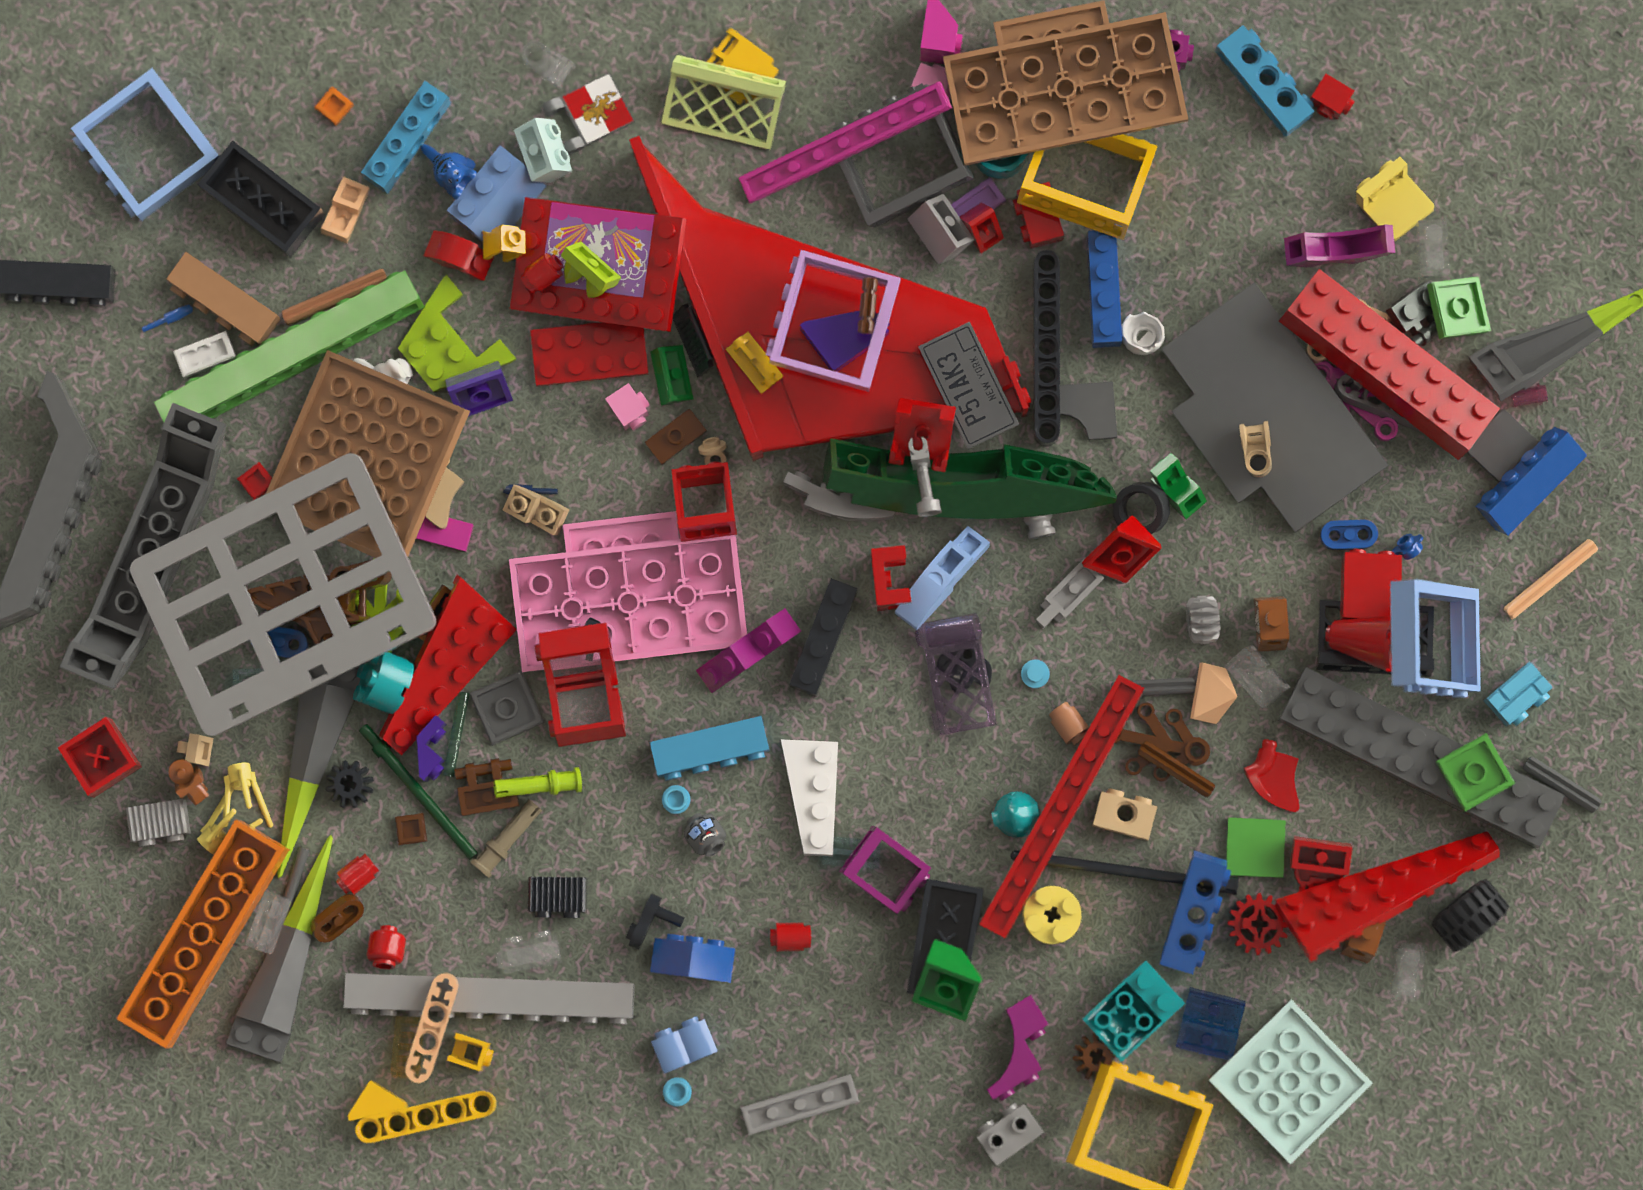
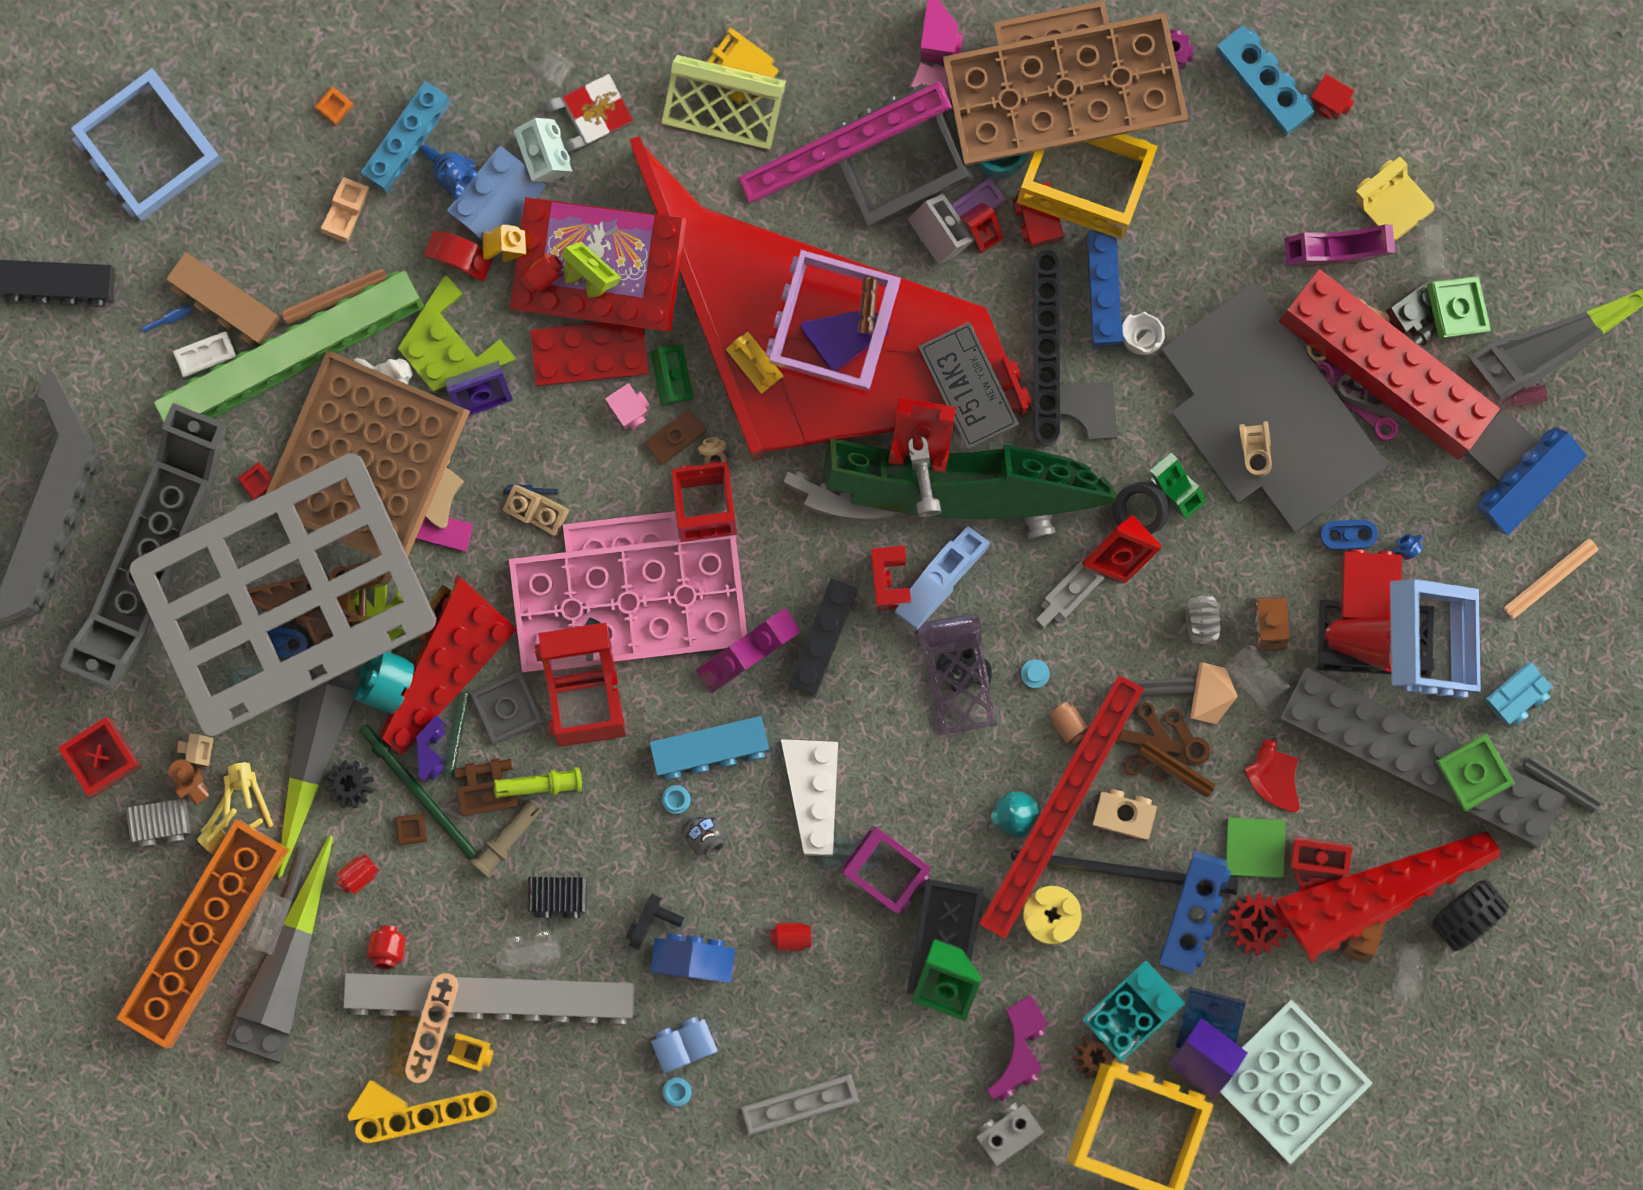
(261, 199): black brick -> none
(337, 918): reddish brown plate -> none
(693, 339): black window -> none
(1207, 1058): none -> dark purple slope

